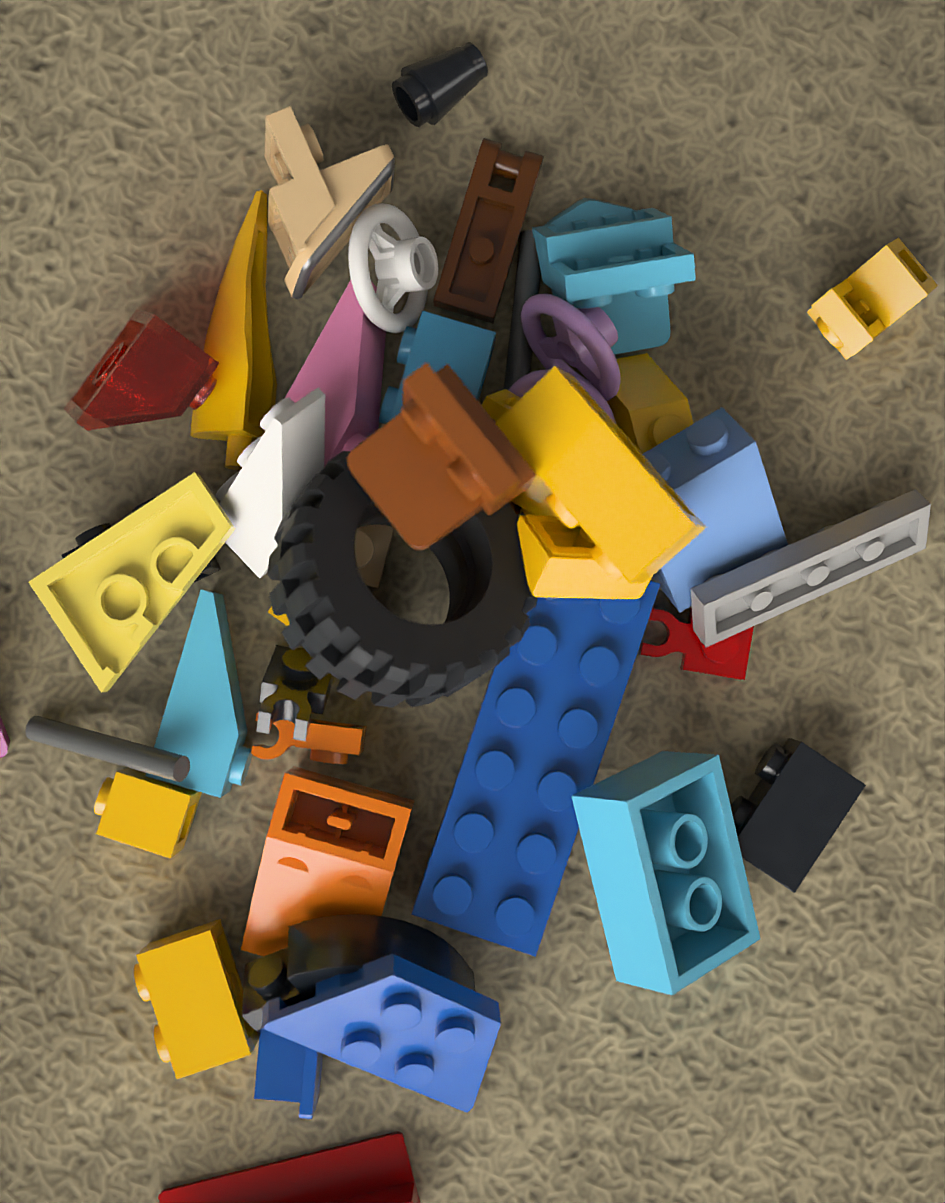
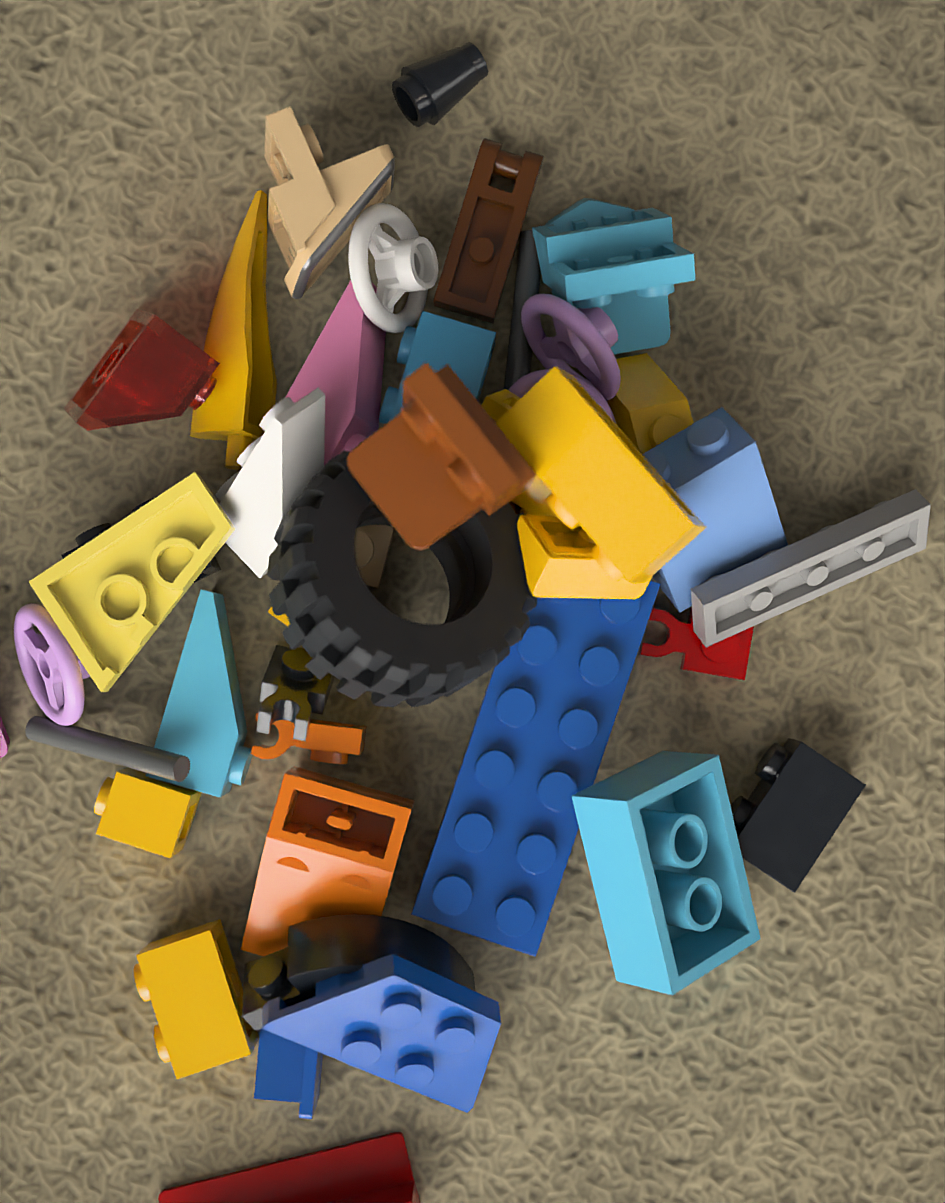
(49, 665): none -> lavender piece
(871, 298): yellow brick -> none

